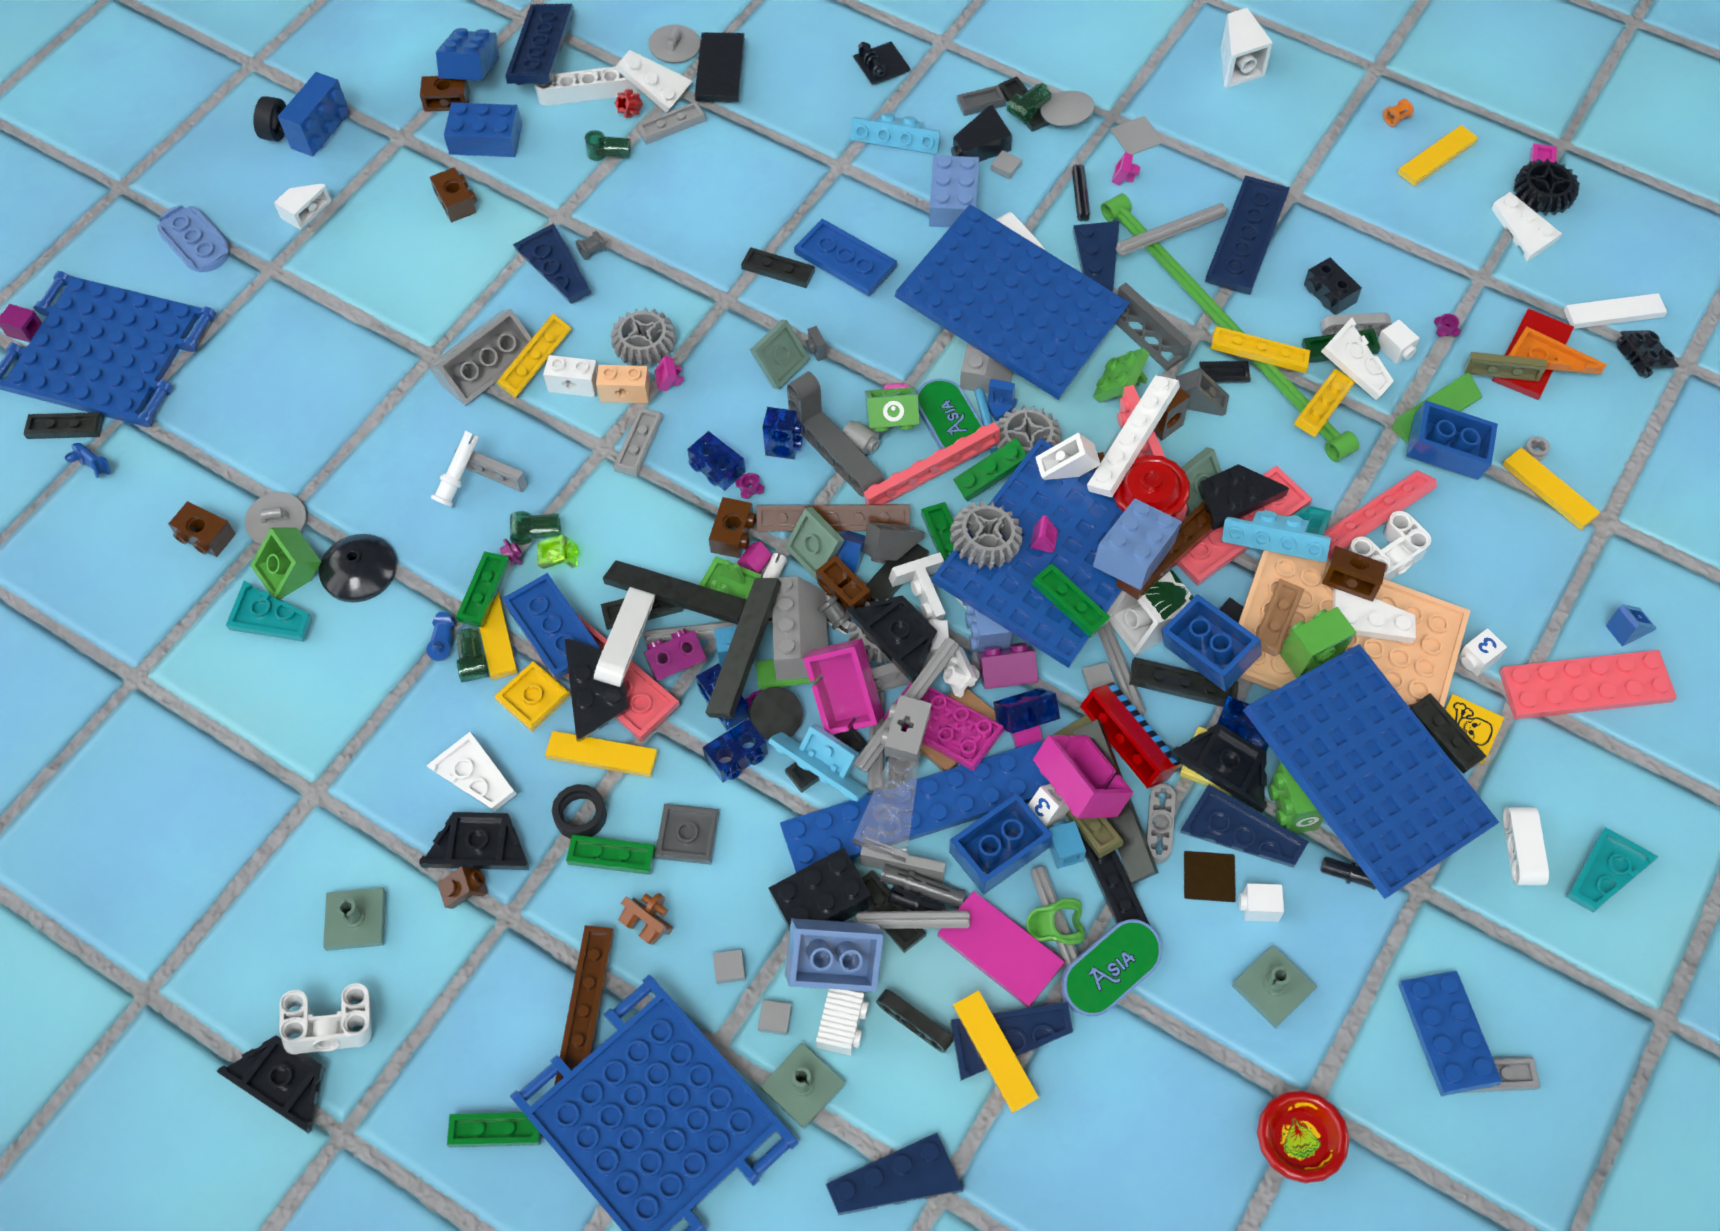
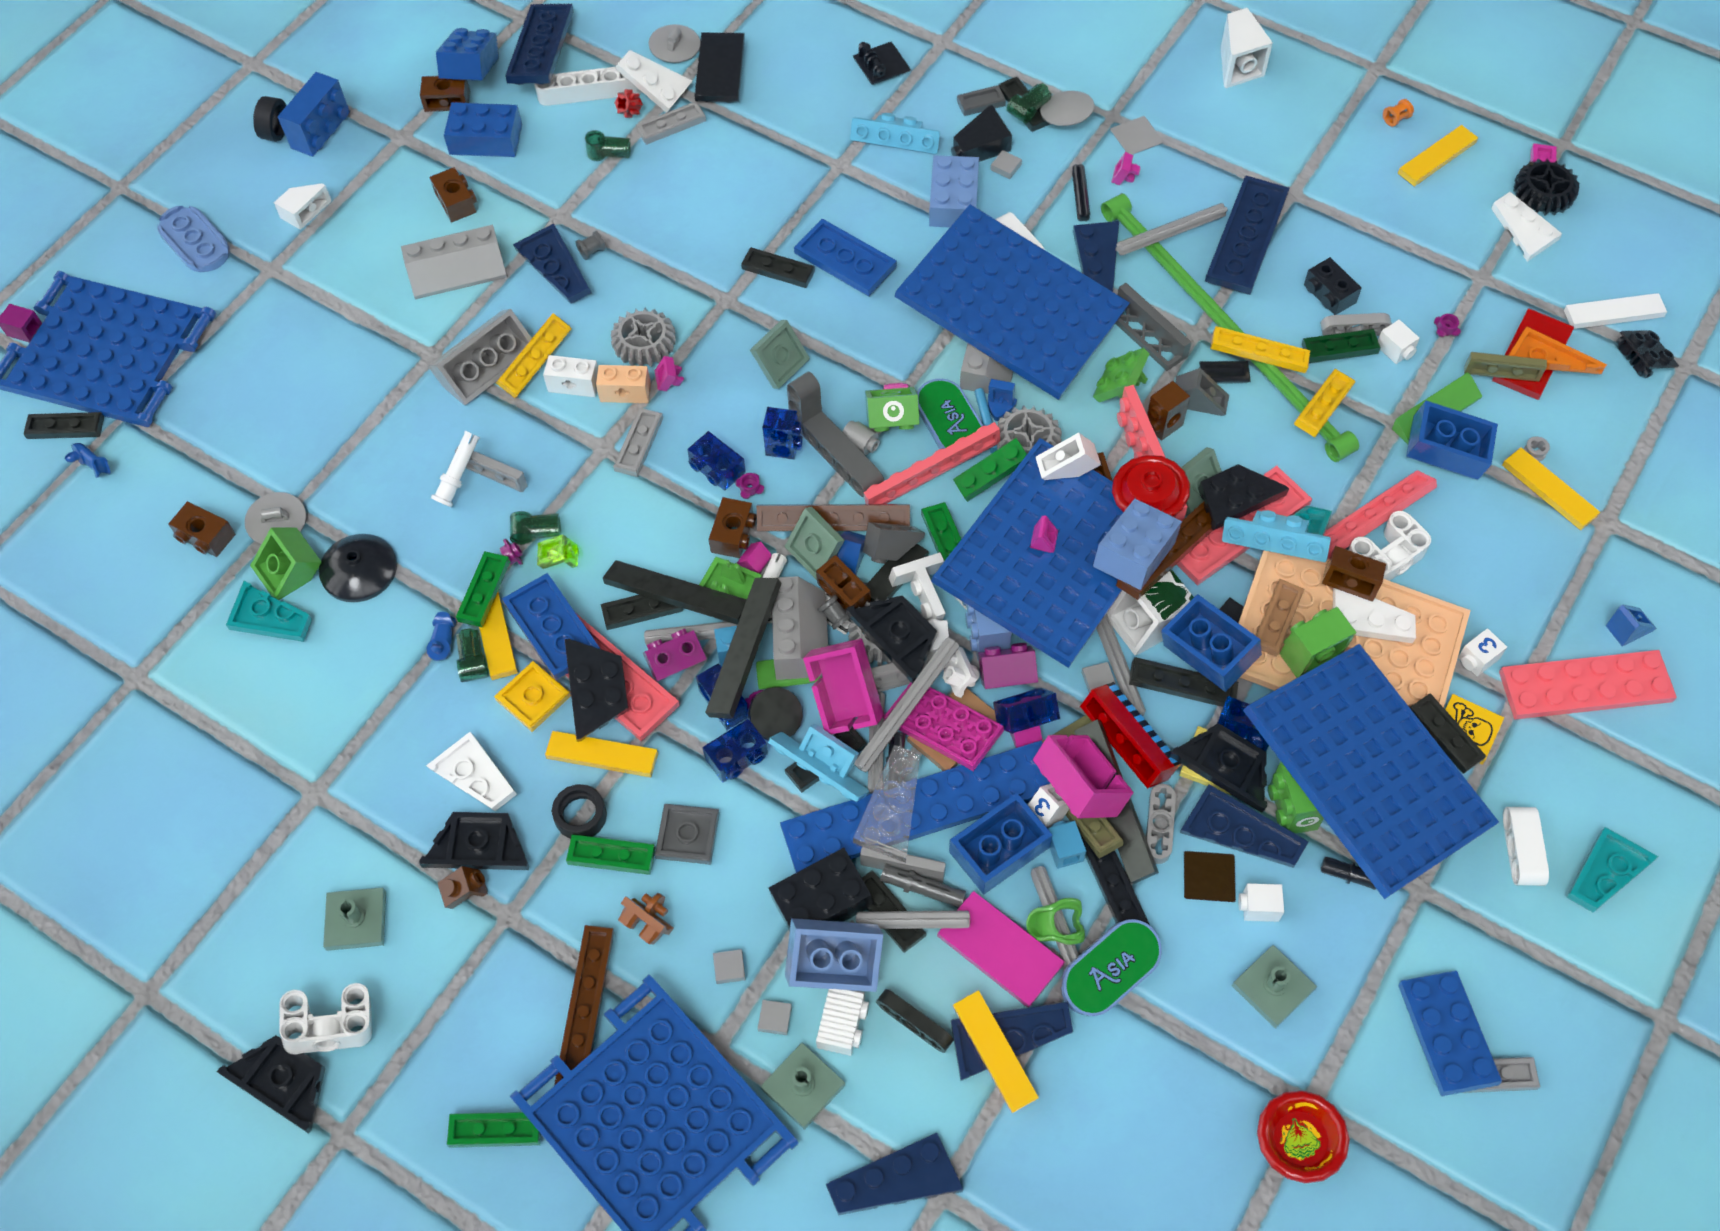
(453, 261): none -> light grey slope
(624, 637): white beam -> none
(816, 343): dark grey plate -> none
(906, 744): light grey brick -> none
(913, 901): black axle -> none
(987, 542): light grey gear -> none
(1071, 600): green plate -> none
(1133, 436): white plate -> none
(1355, 359): white wing -> none

